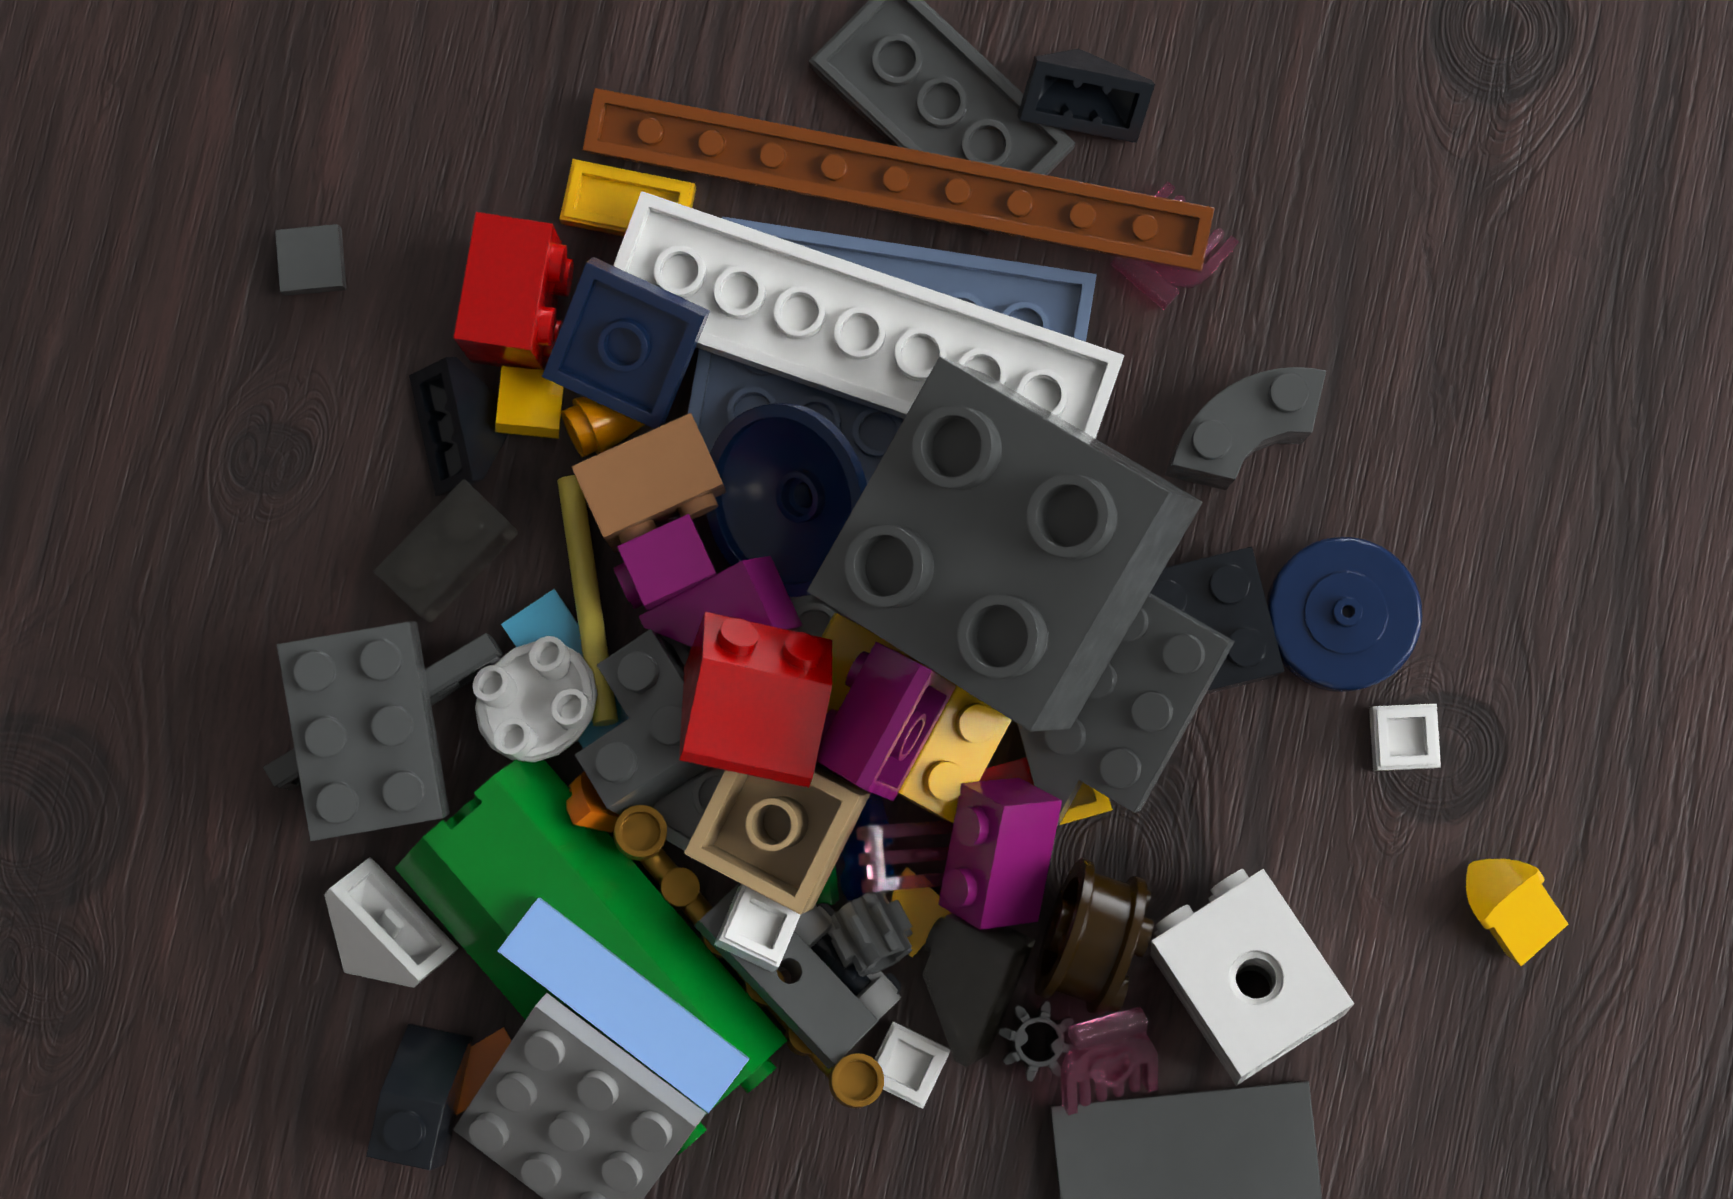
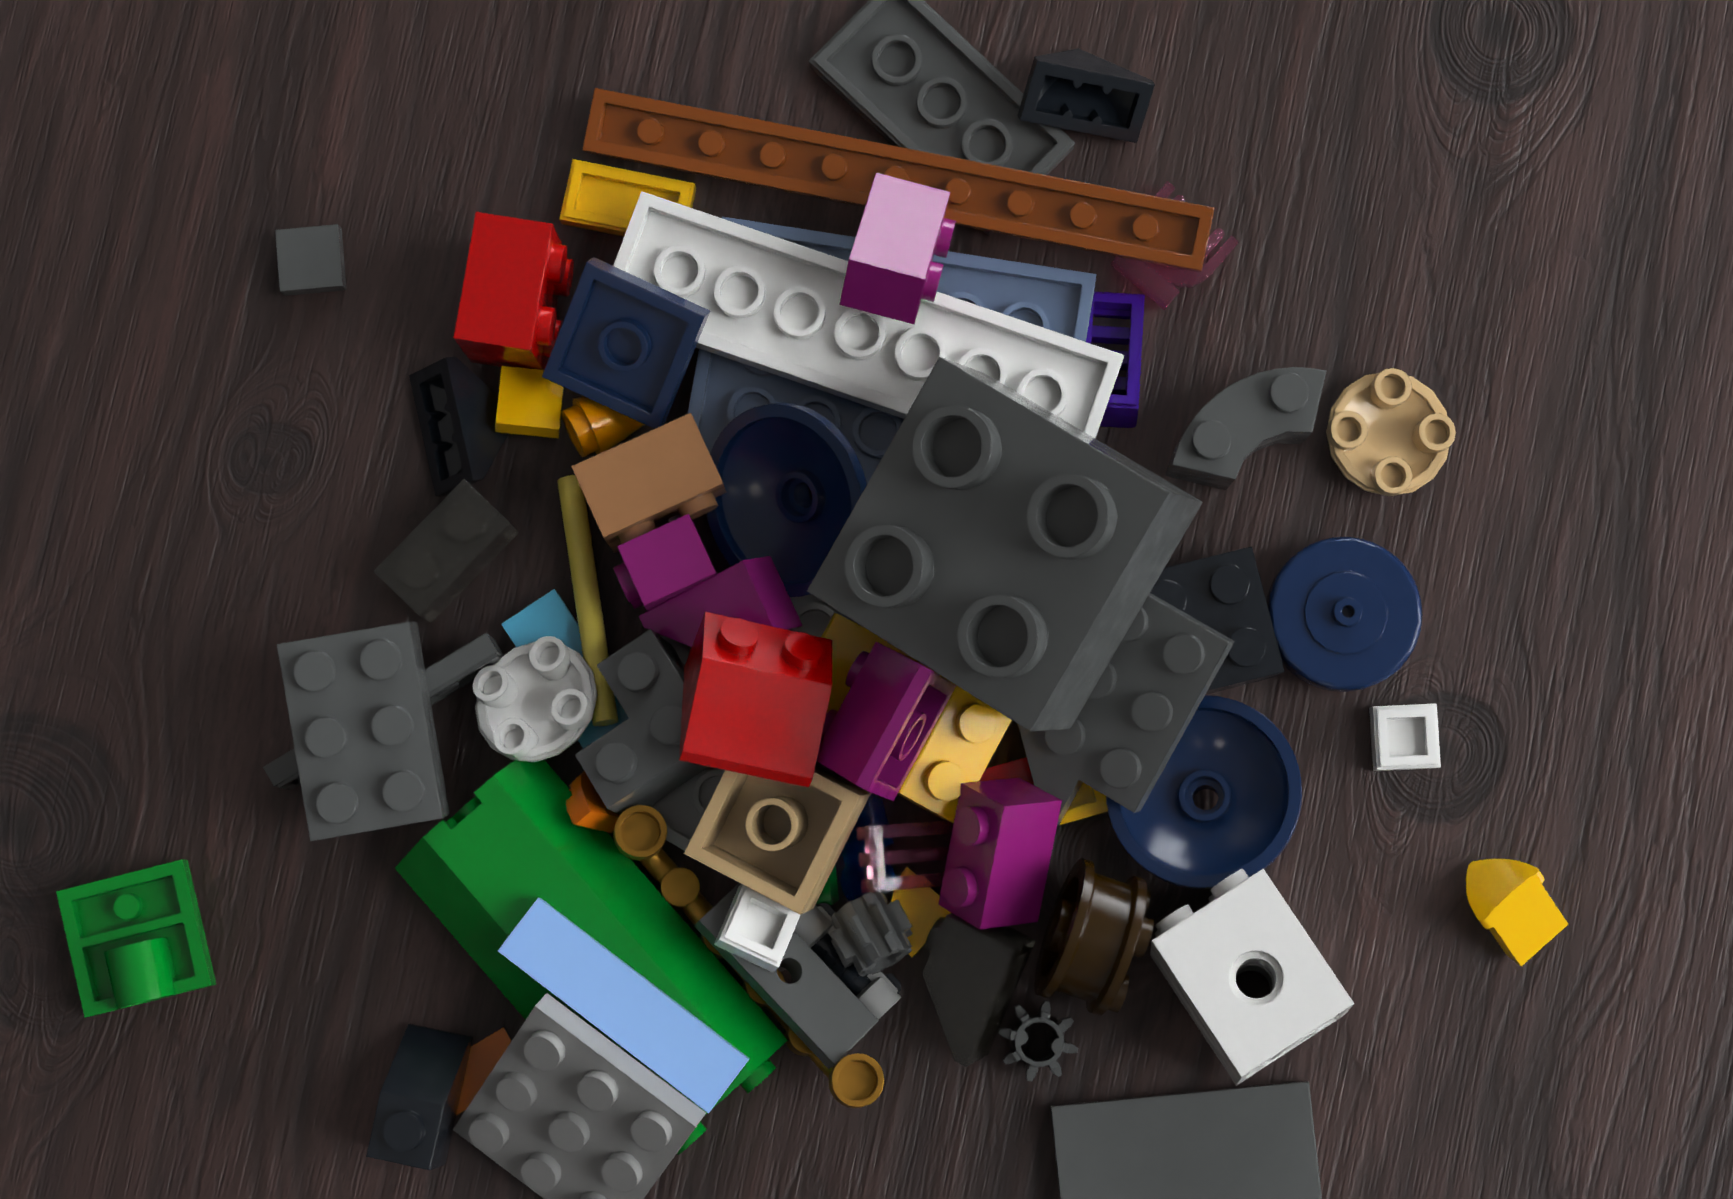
(136, 938): none -> green plate
(383, 929): white slope -> none
(896, 247): none -> brick
(910, 1063): white tile -> none
(1109, 1053): clear pink piece -> none
(1124, 399): none -> dark purple slope
(1257, 806): none -> dark blue dish
(1389, 433): none -> tan dish

